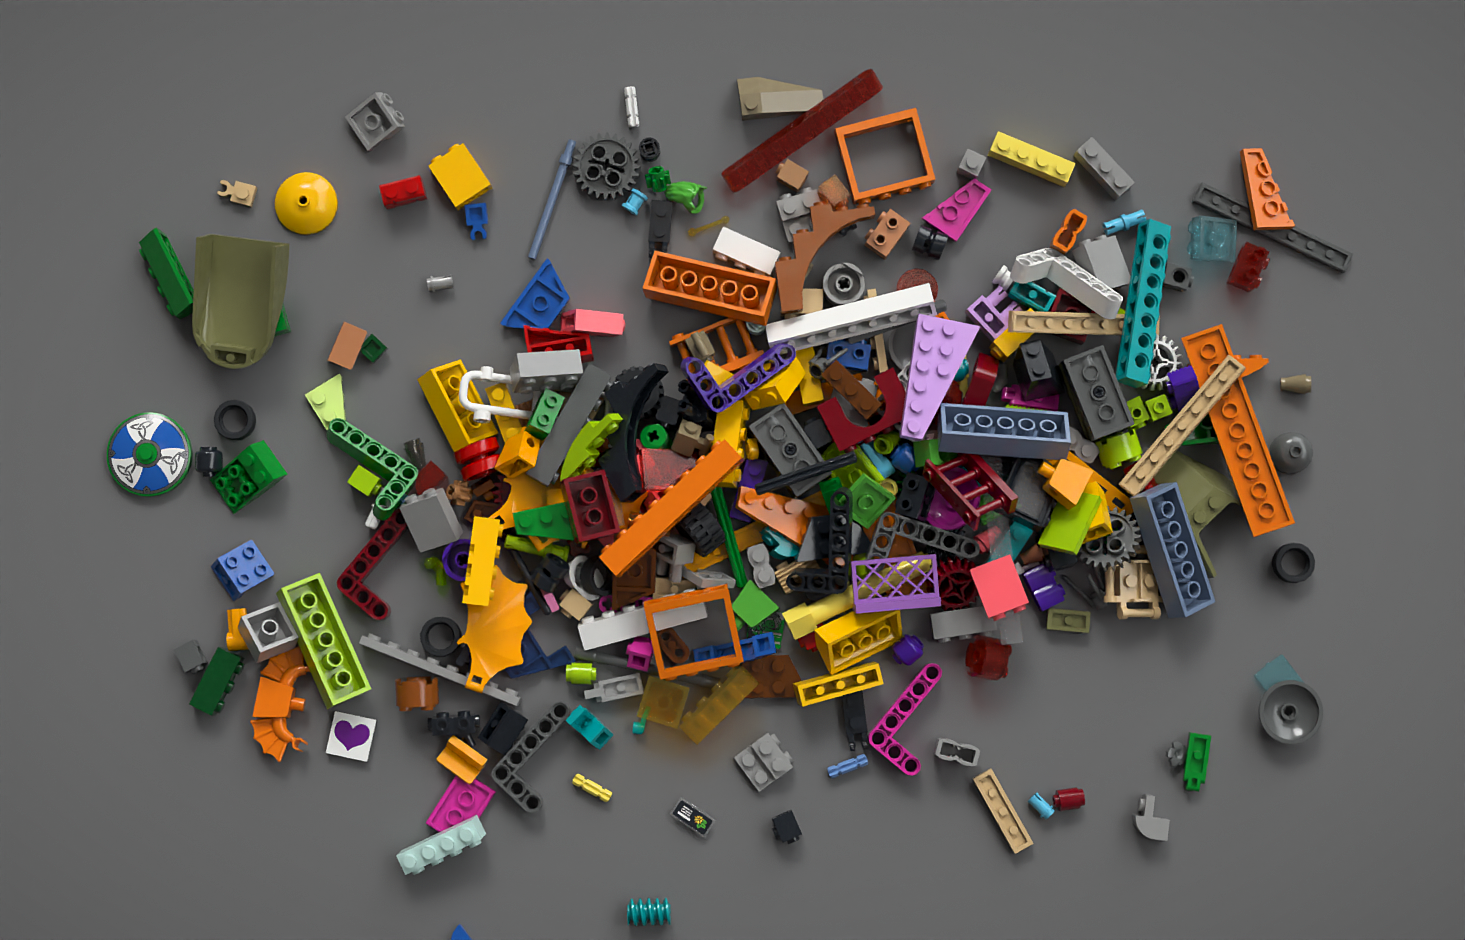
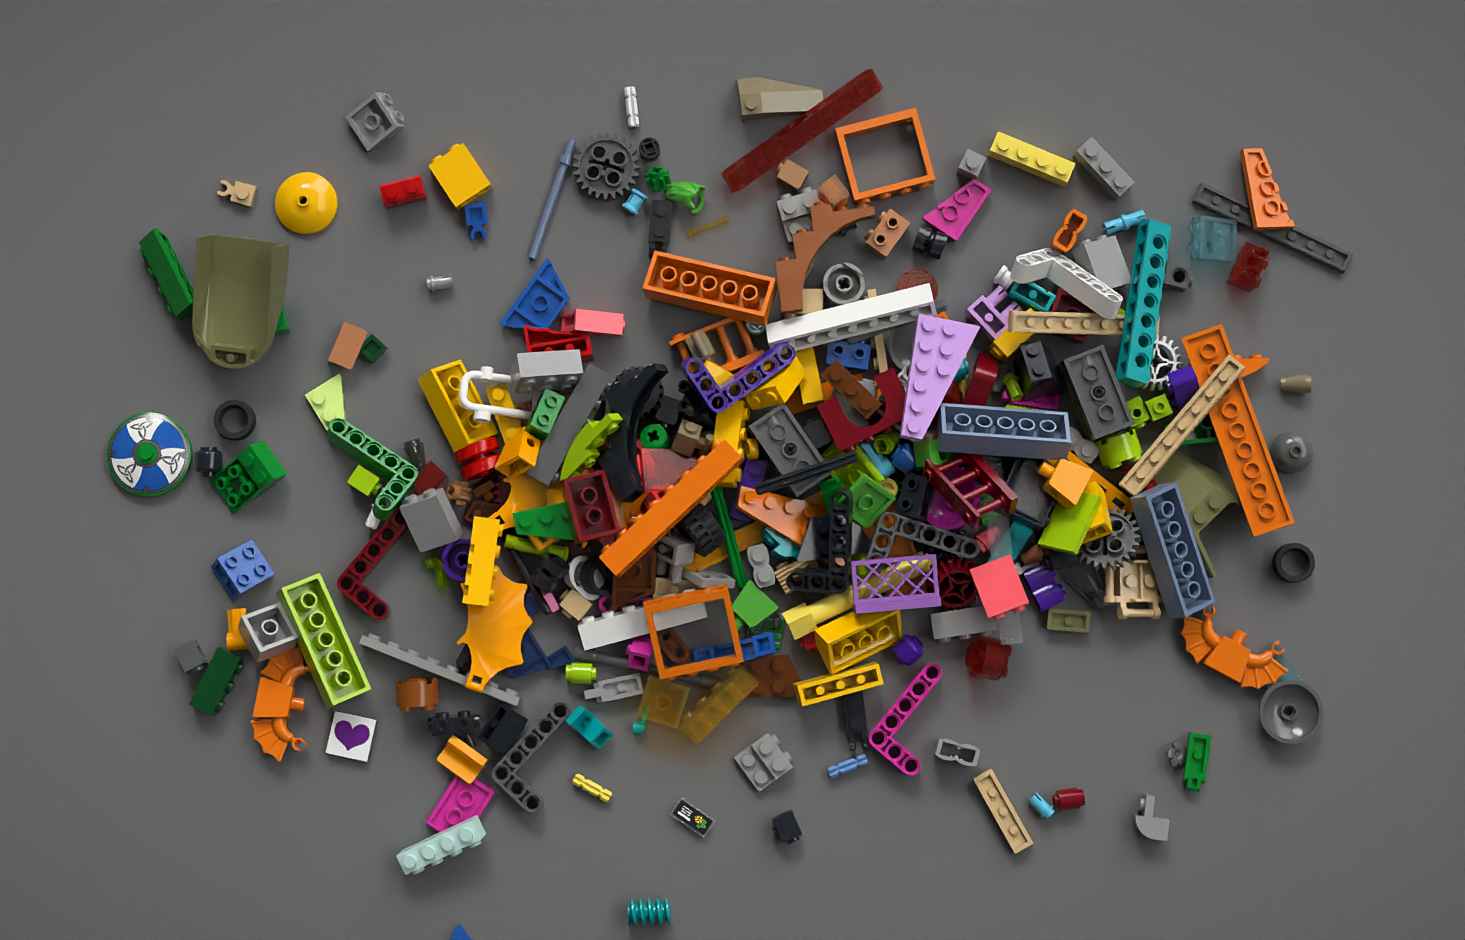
(424, 636): black tyre -> none
(745, 252): white brick -> none
(818, 366): dark grey plant -> none
(1013, 387): none -> lime pin
(1229, 655): none -> orange torso

